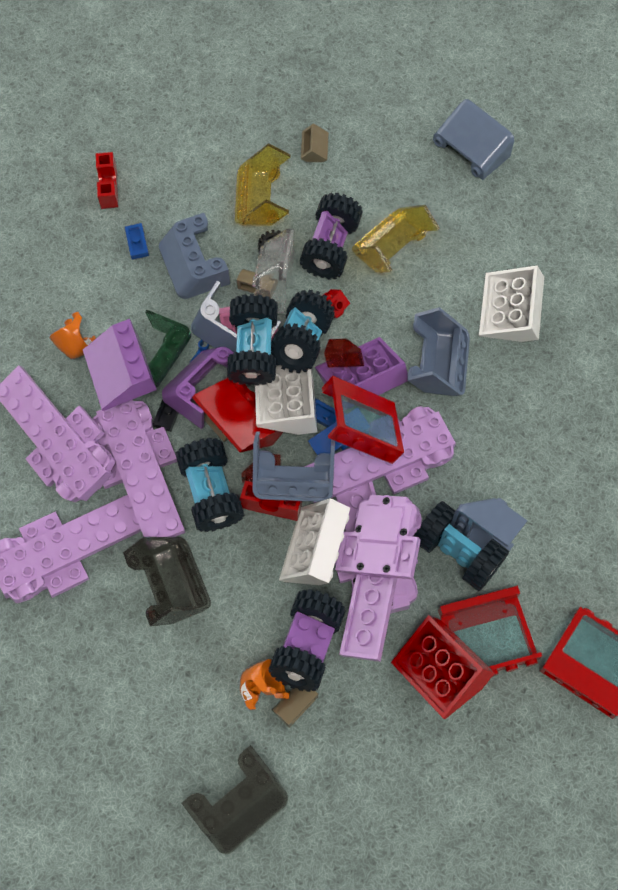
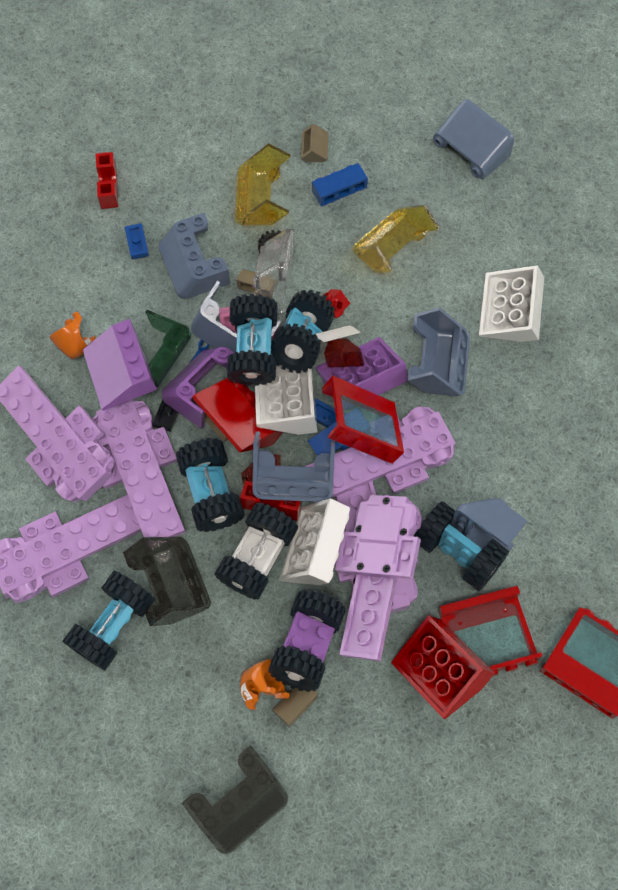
(127, 598): none -> black plate
(257, 551): none -> black plate
(325, 252): black plate -> none
(337, 333): none -> white sticker
(339, 184): none -> blue brick

